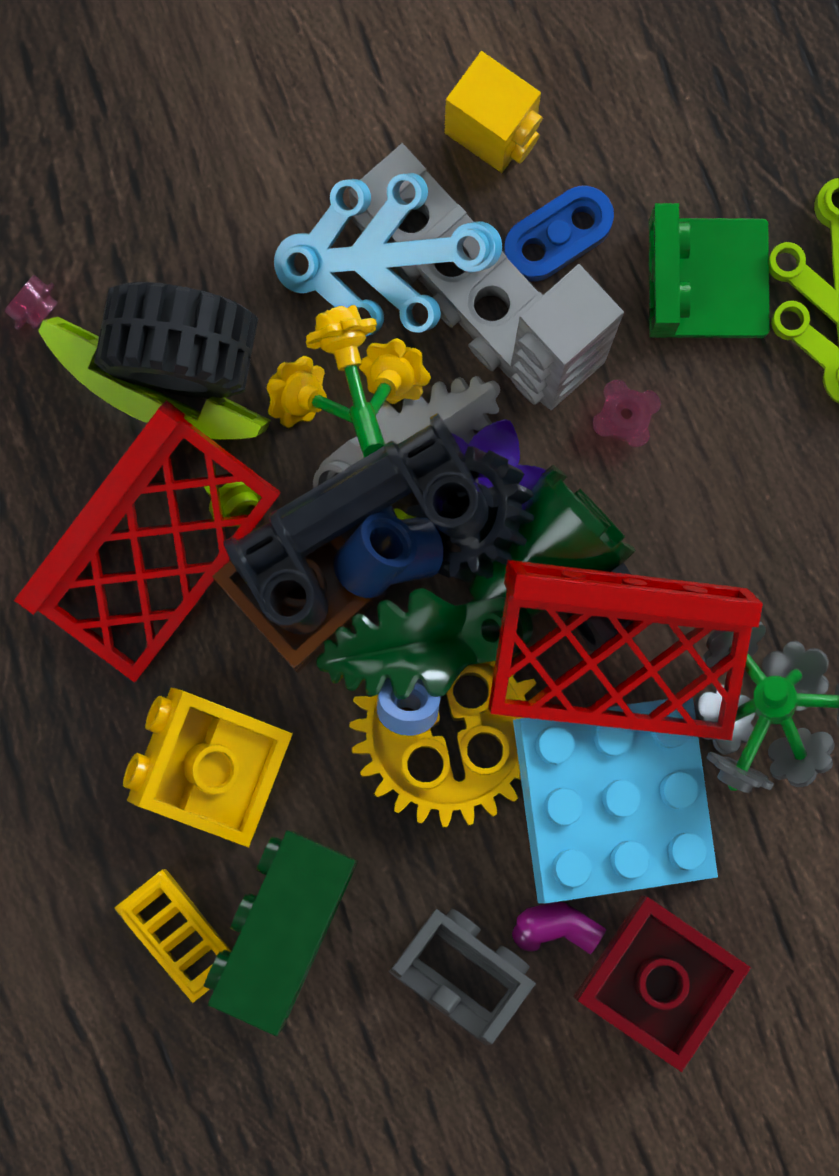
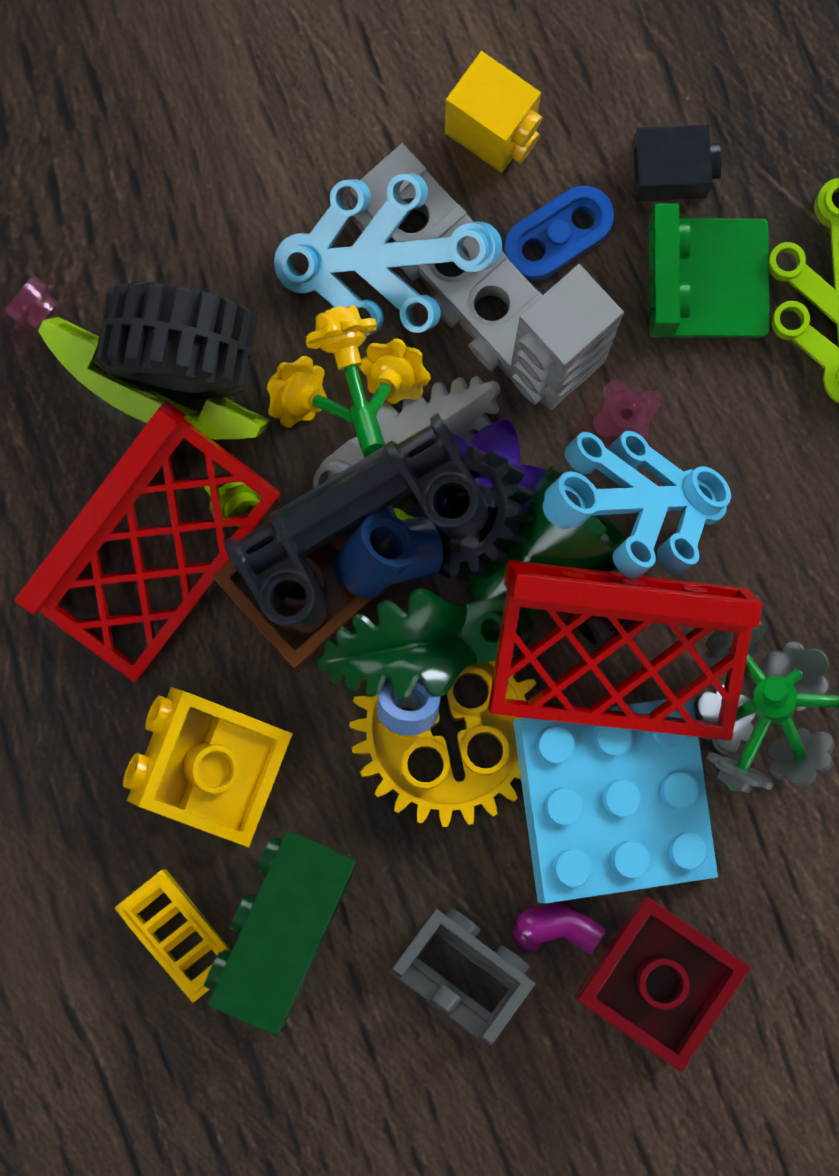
(674, 162): none -> black brick
(696, 493): none -> medium azure plant

